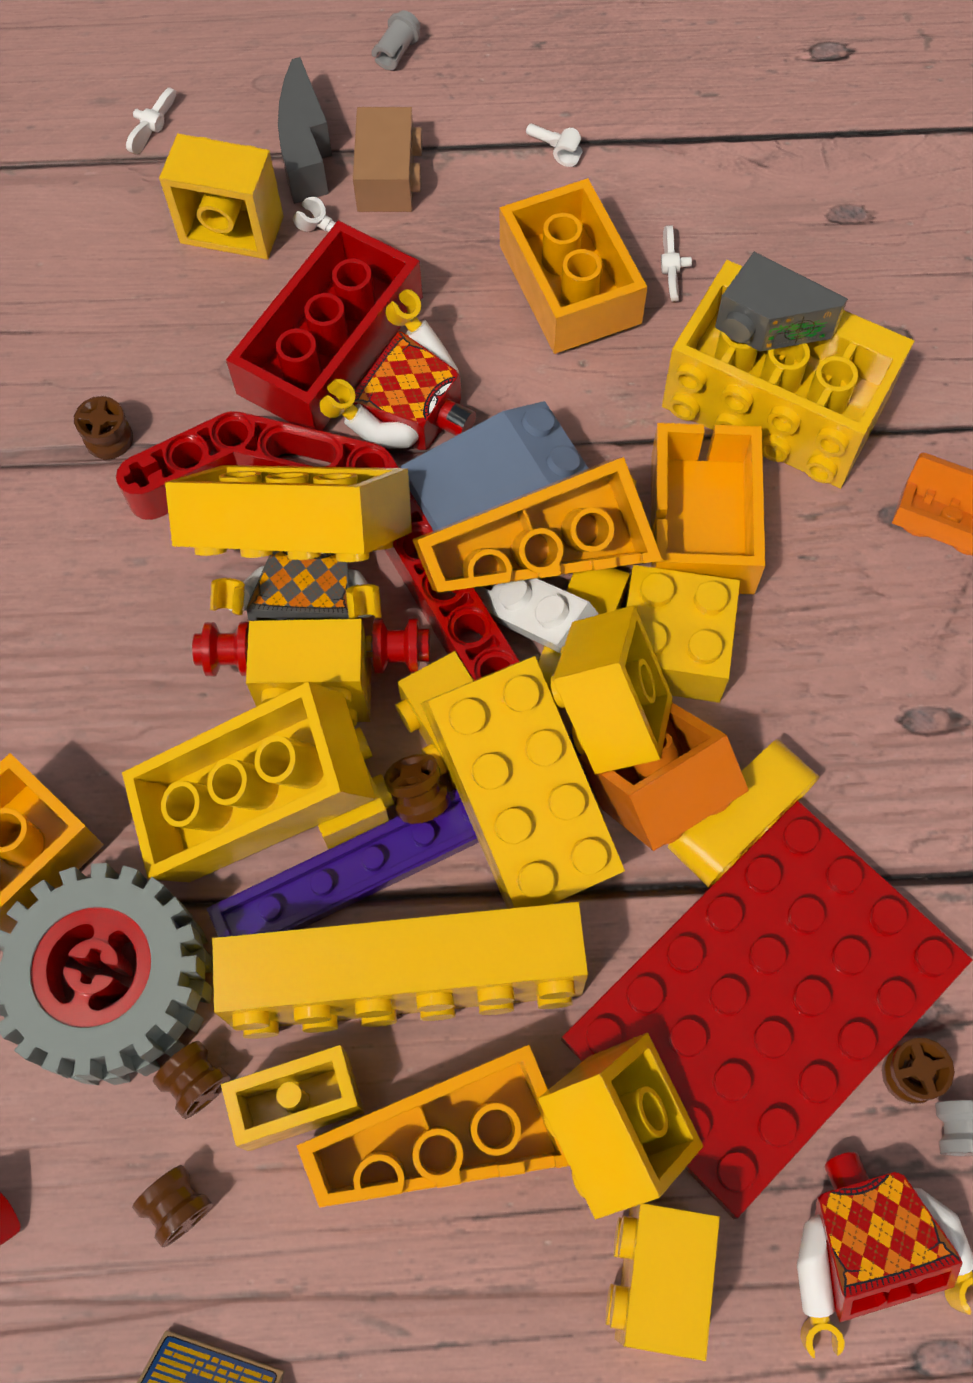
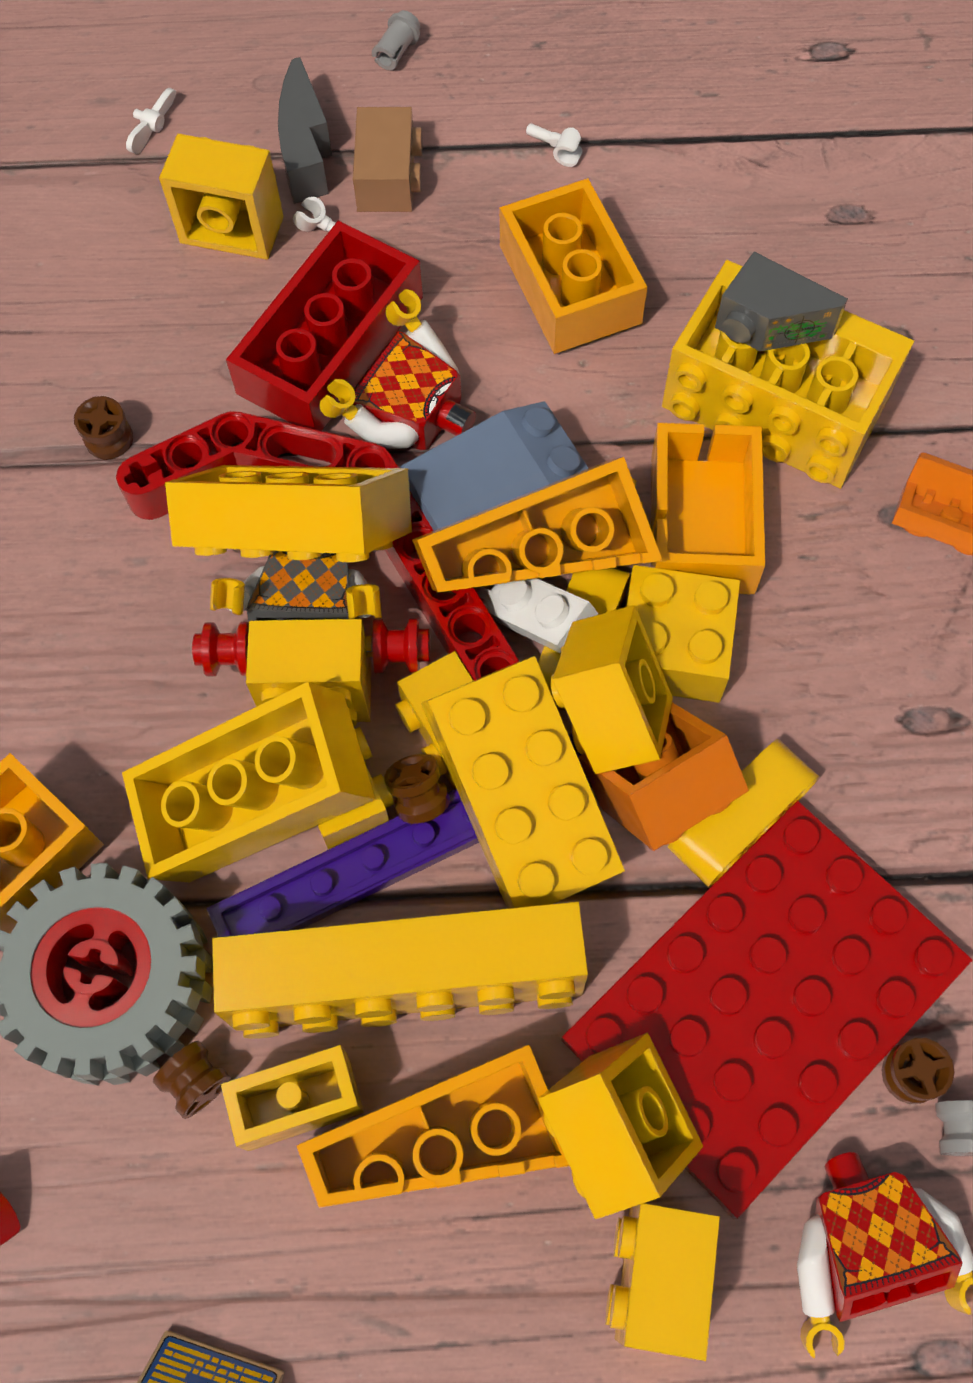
(172, 1205): reddish brown wheel -> none
(672, 262): white piece -> none

